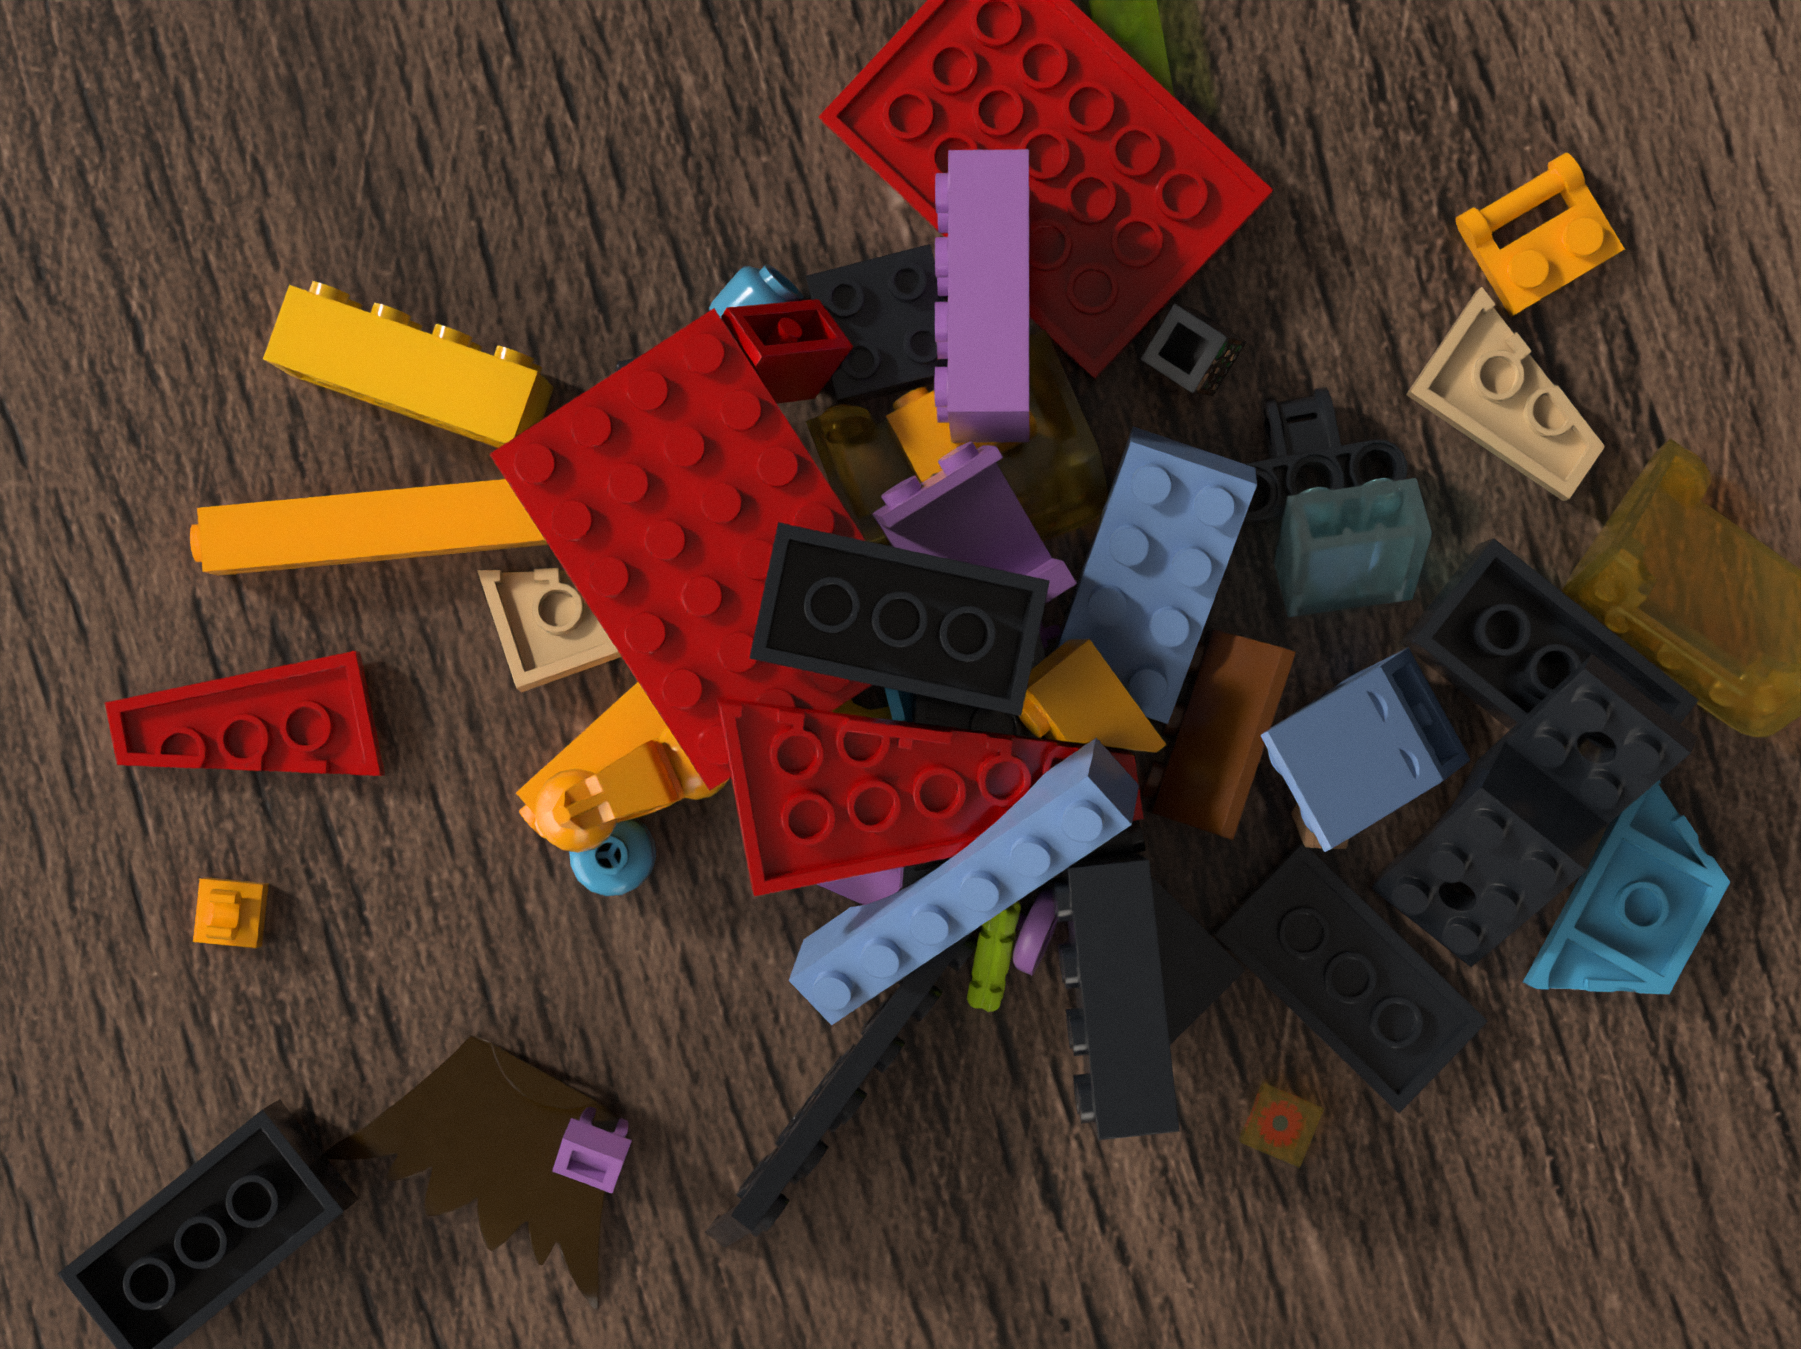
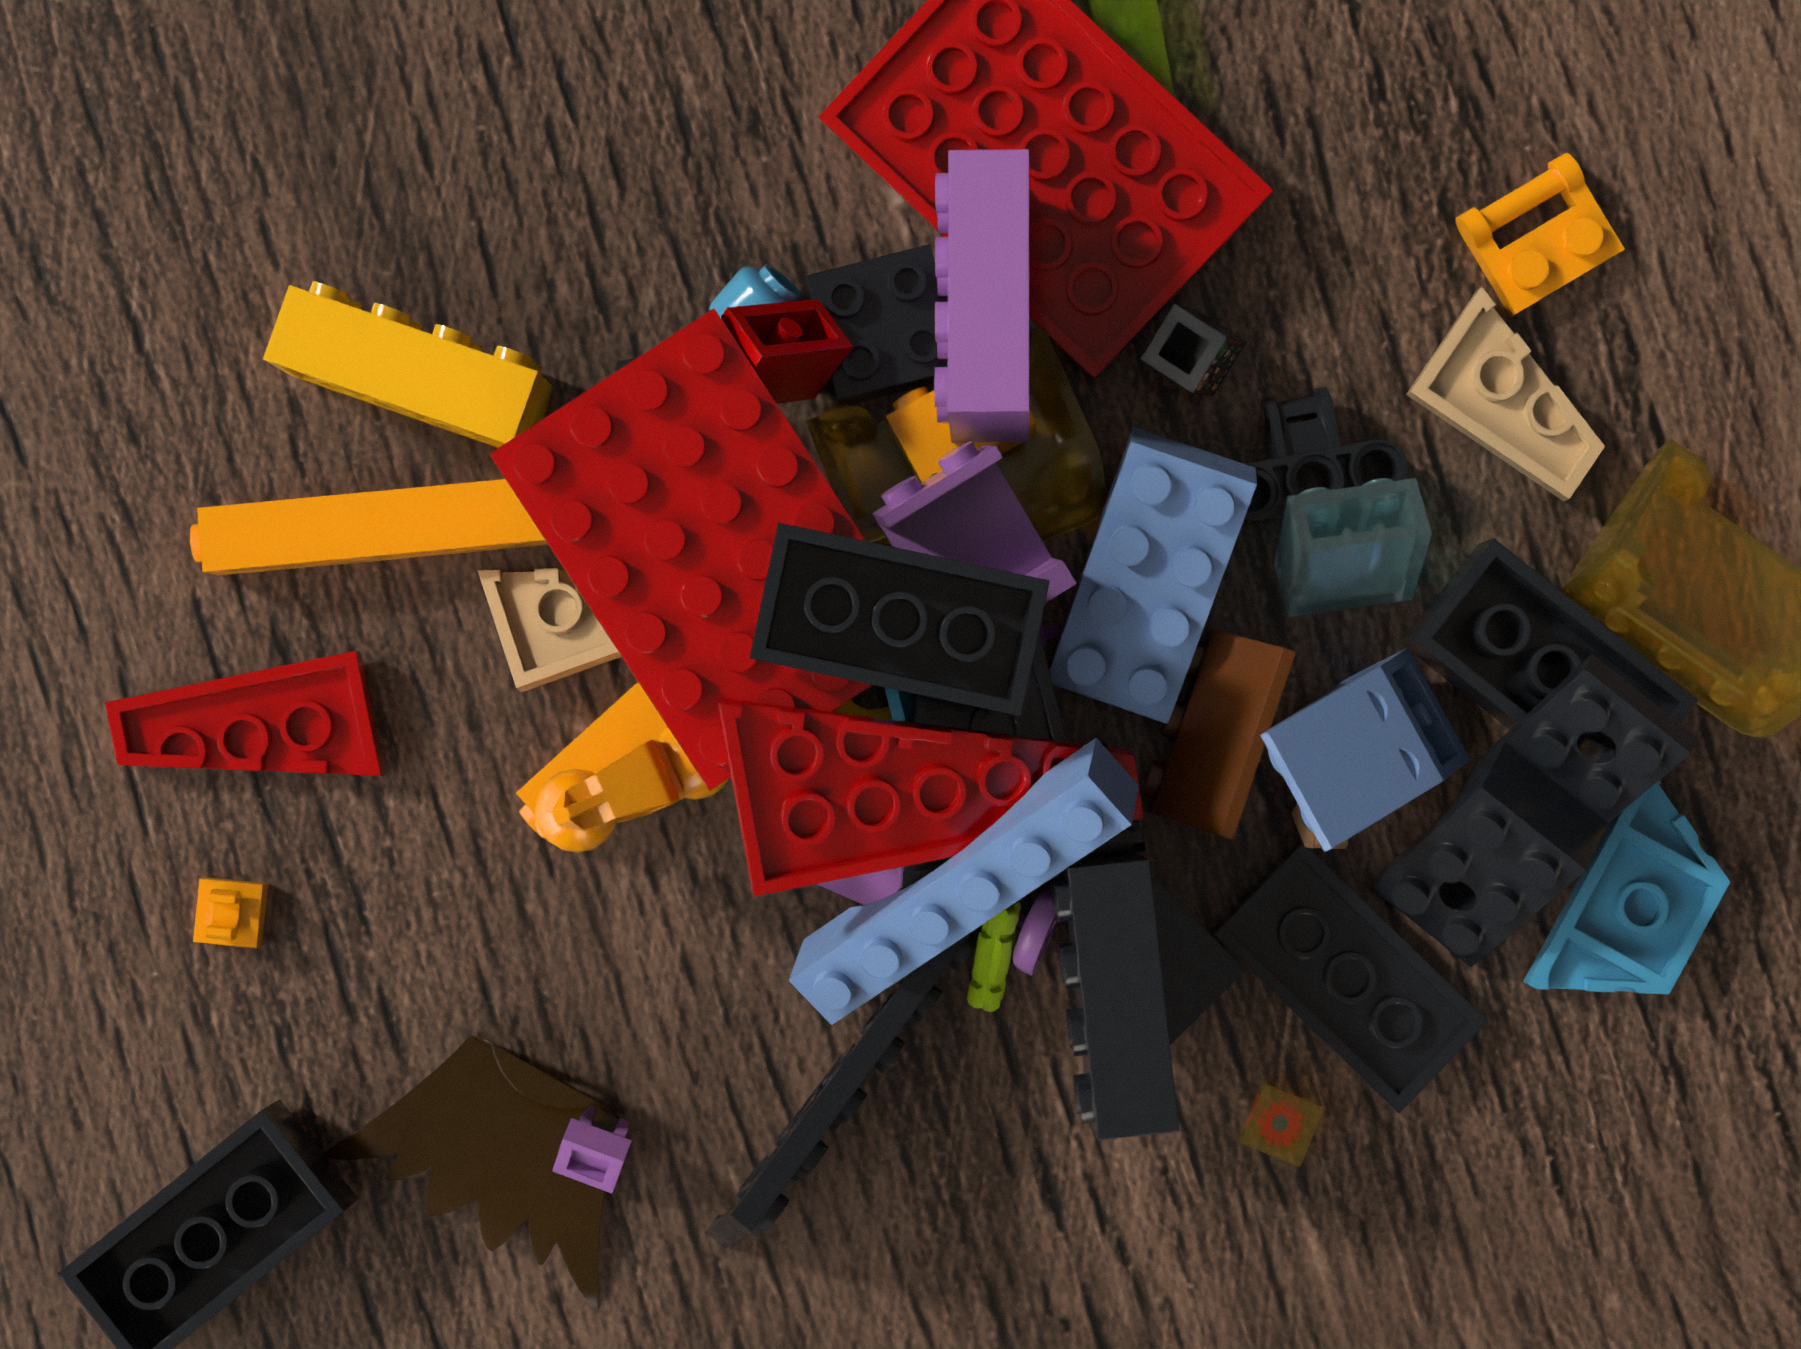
(635, 866): dark azure head -> none
(1081, 699): light orange slope -> none

